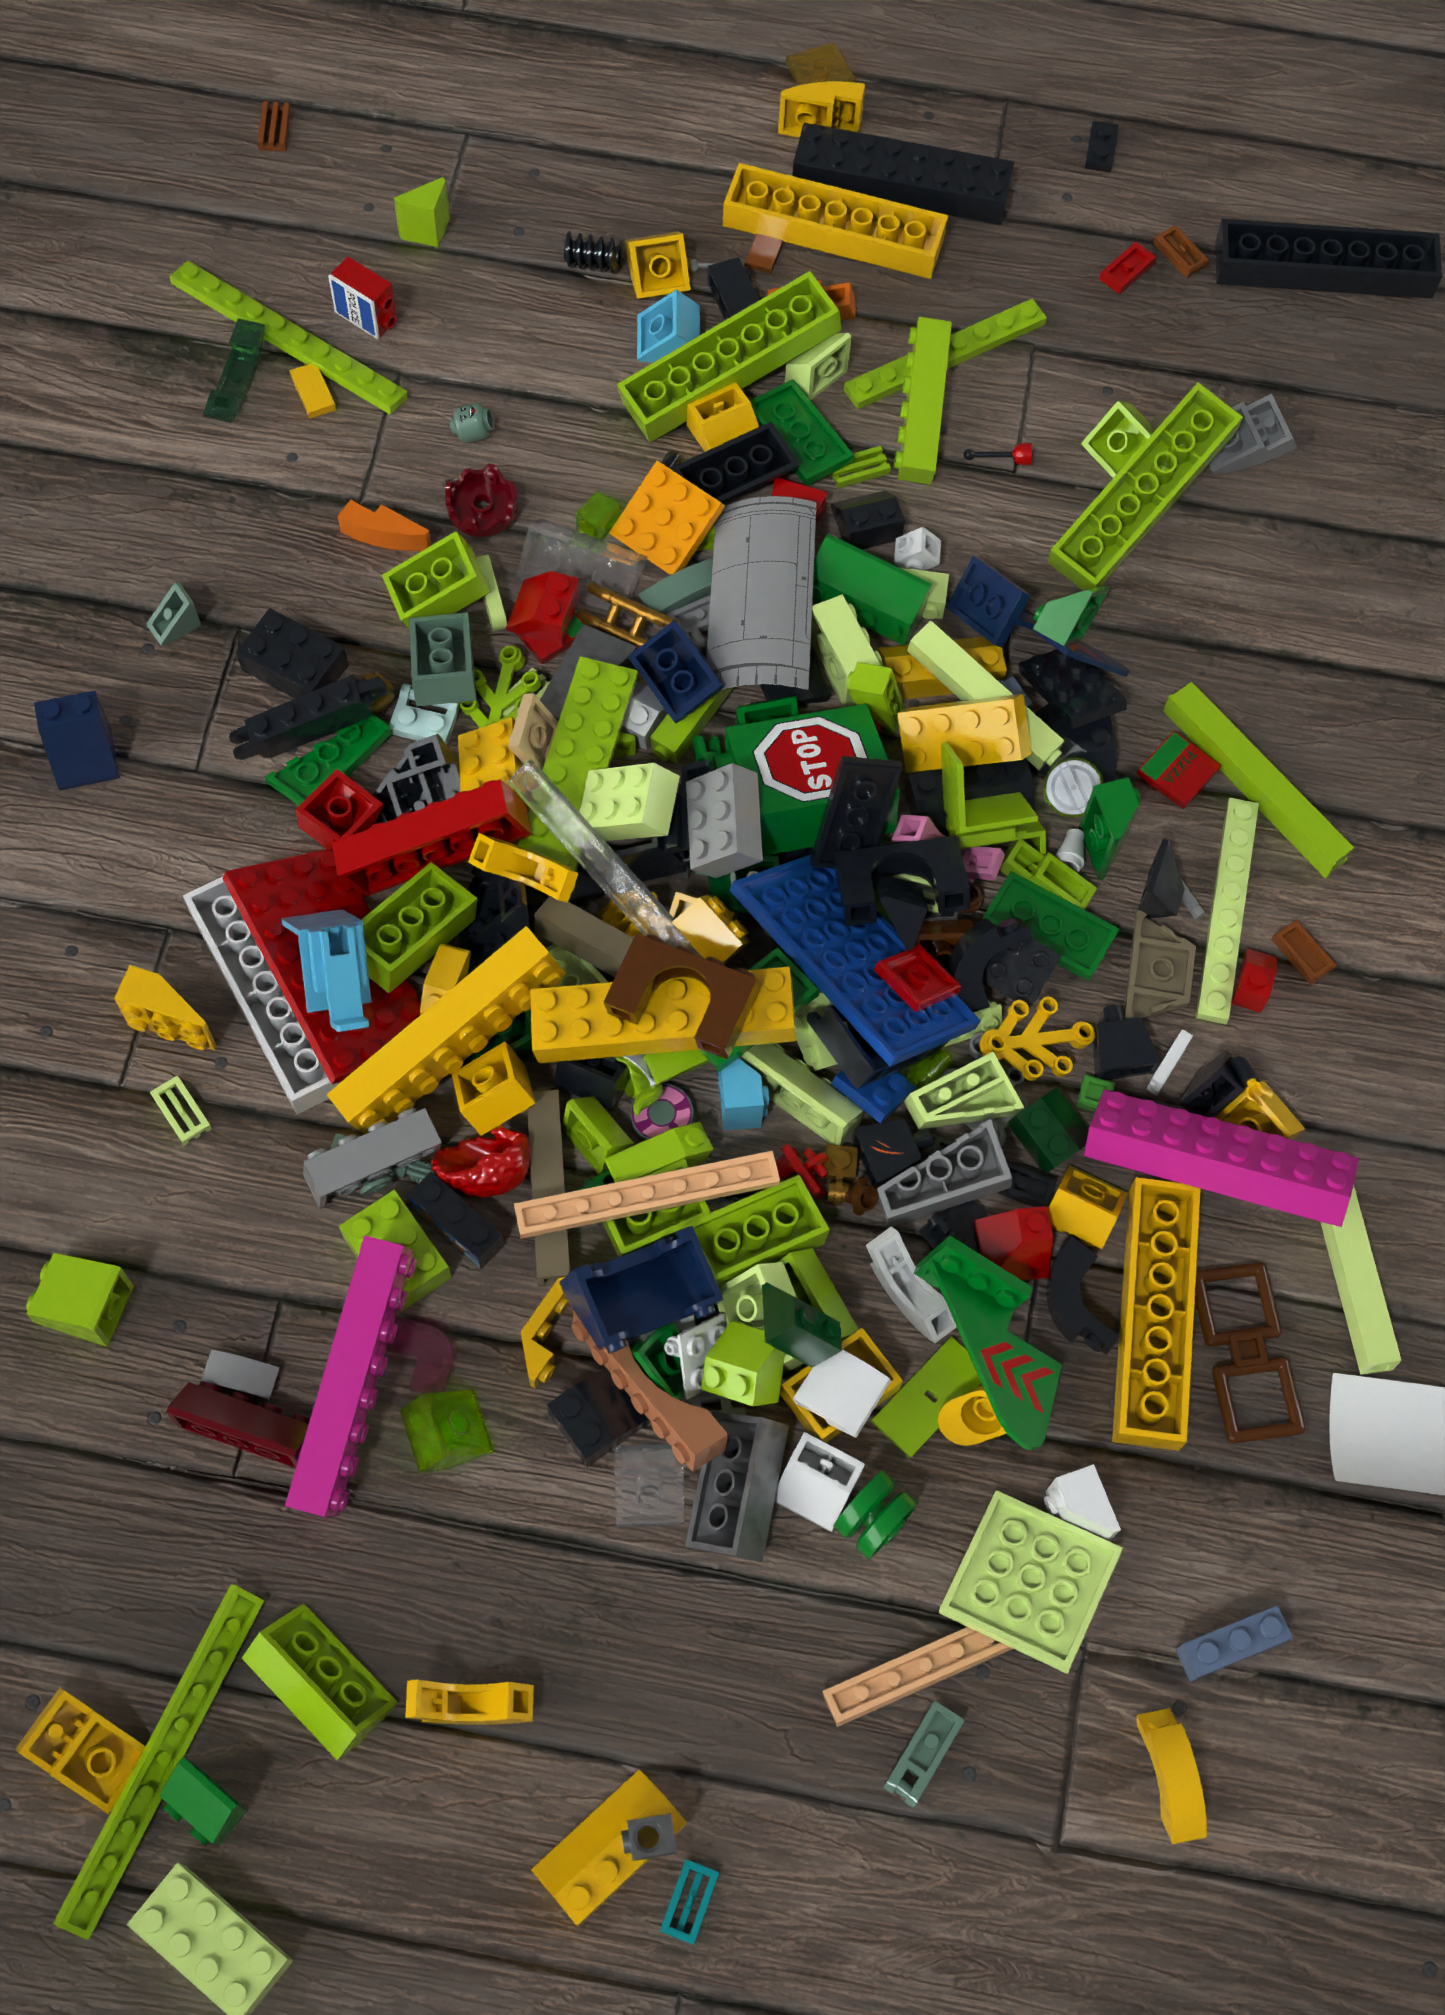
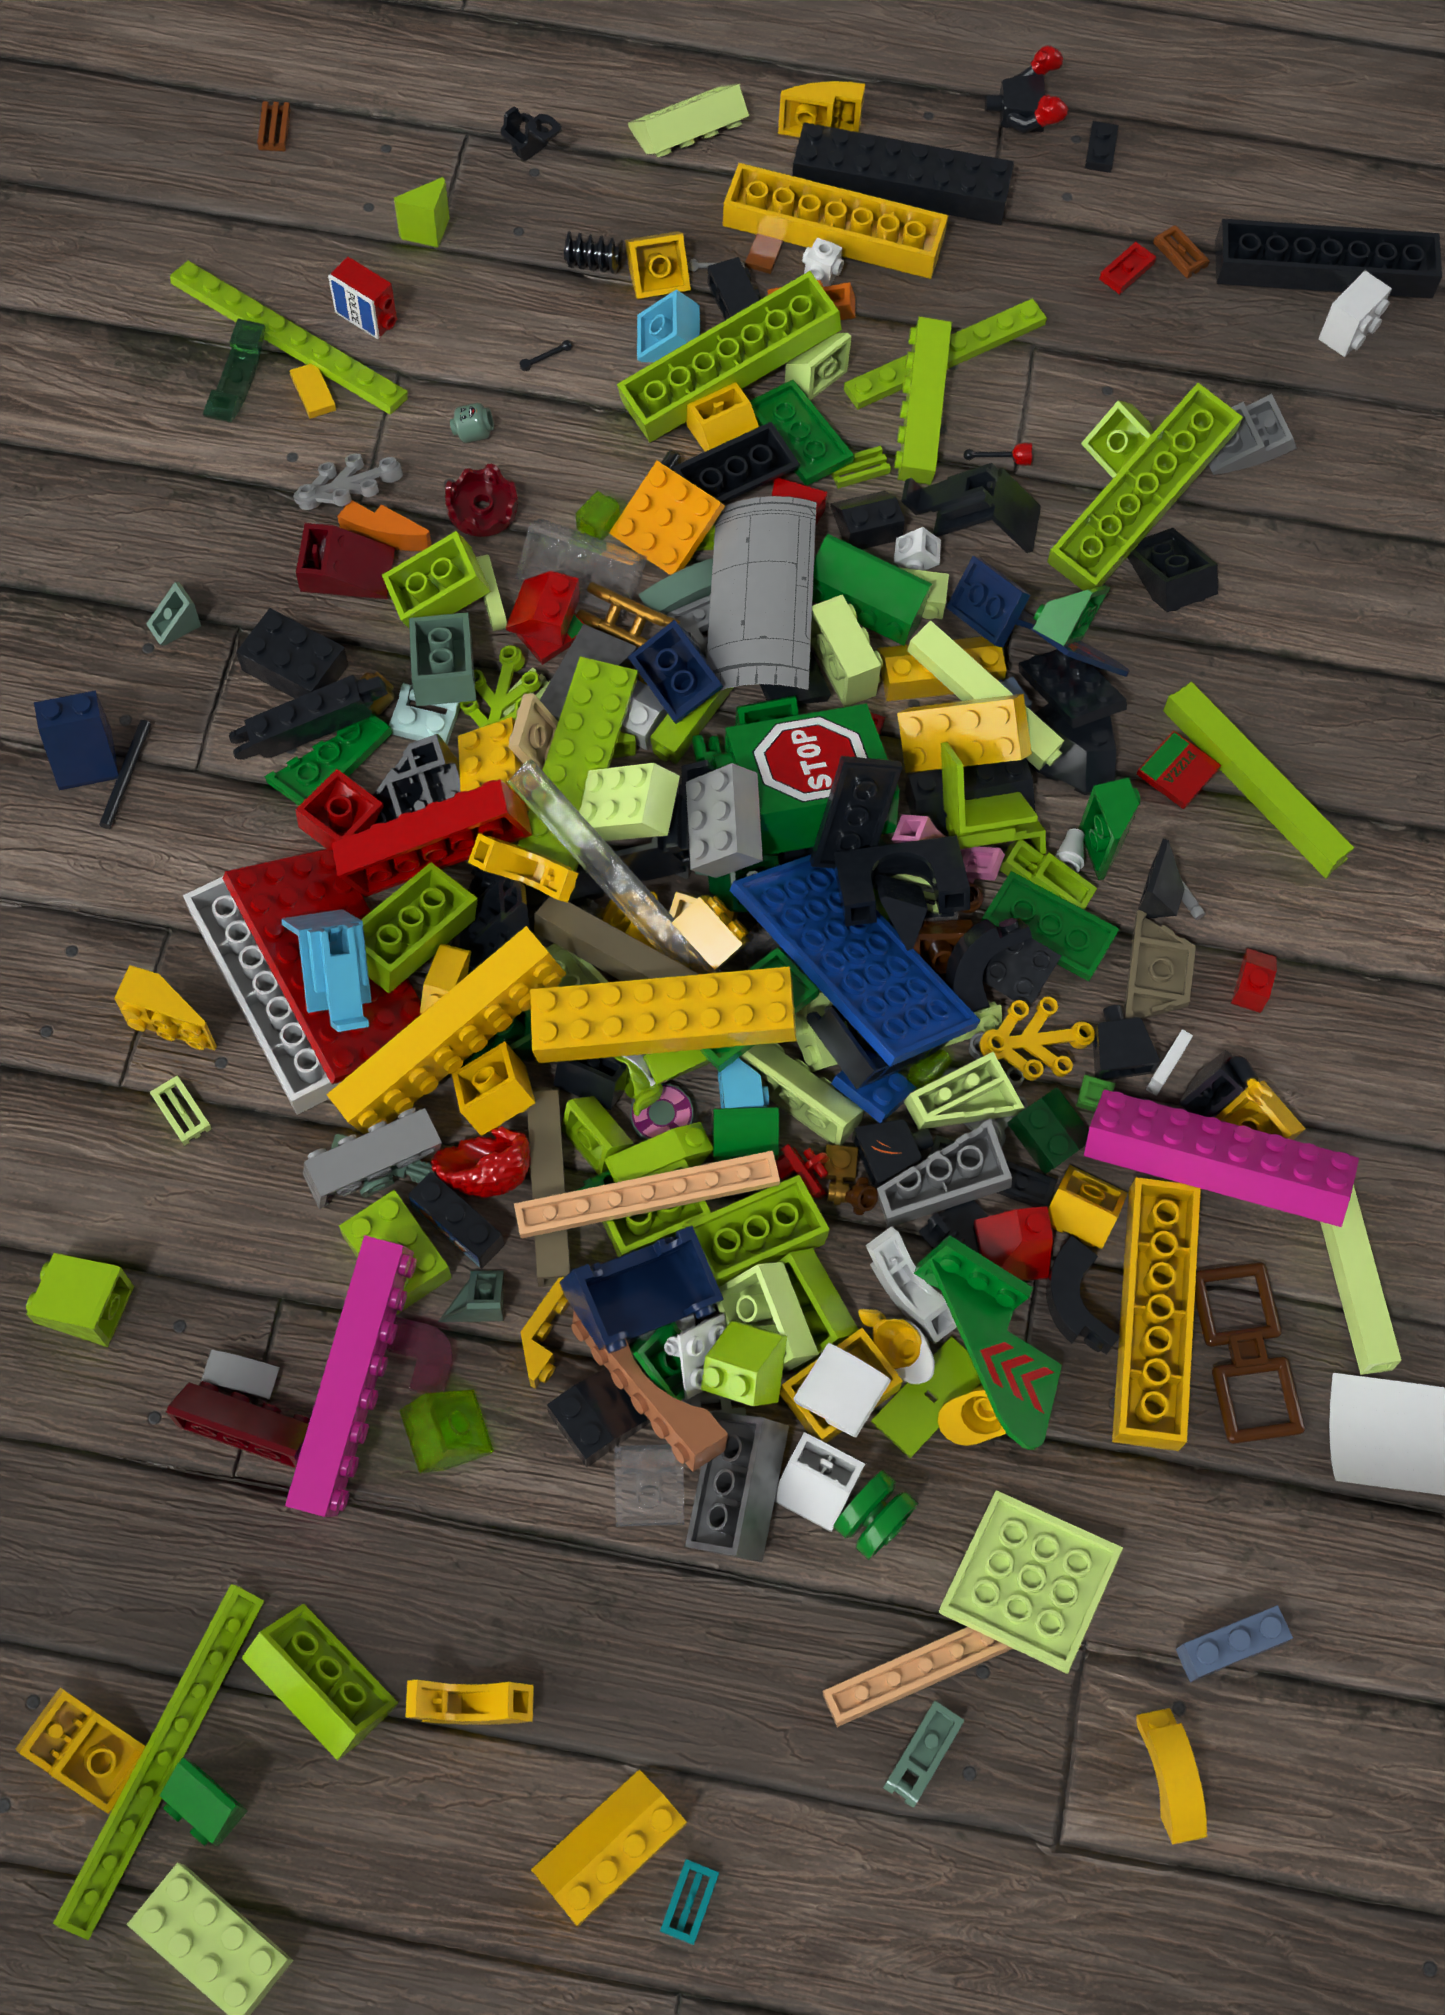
(125, 774): none -> black bar
(312, 495): none -> light grey plant
(342, 563): none -> dark red slope
(479, 1299): none -> sand green slope
(525, 364): none -> black hinge
(535, 136): none -> black piece
(653, 962): reddish brown arch -> none
(664, 1828): flat silver brick -> none
(690, 119): none -> yellowish green slope
(744, 1132): none -> green slope
(799, 1328): dark green slope -> none
(819, 65): clear yellow plate -> none
(823, 261): none -> white brick
(880, 691): lime slope -> none
(901, 1345): none -> yellow hair
(917, 978): red tile -> none
(975, 499): none -> black piece
(1023, 97): none -> black torso
(1070, 785): tile -> none
(1082, 1502): white slope -> none
(1174, 570): none -> black slope
(1227, 911): yellowish green plate -> none
(1303, 952): dark orange tile -> none
(1355, 314): none -> white brick

